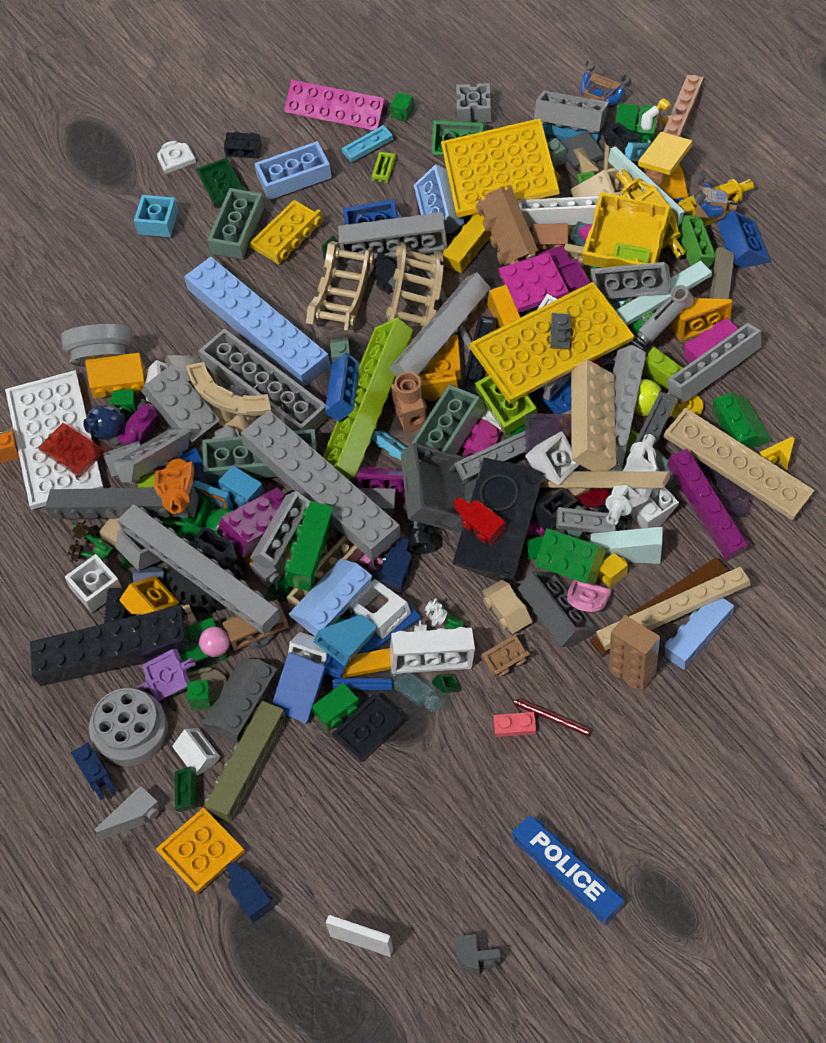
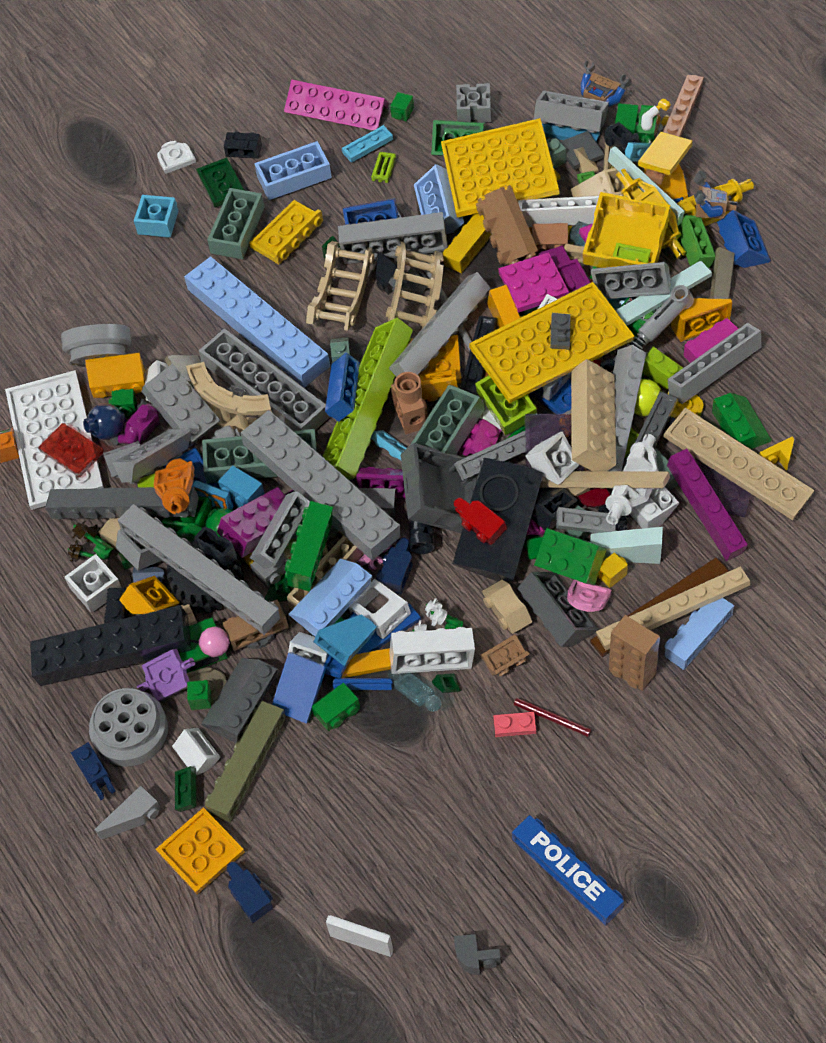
(367, 727): black plate -> none

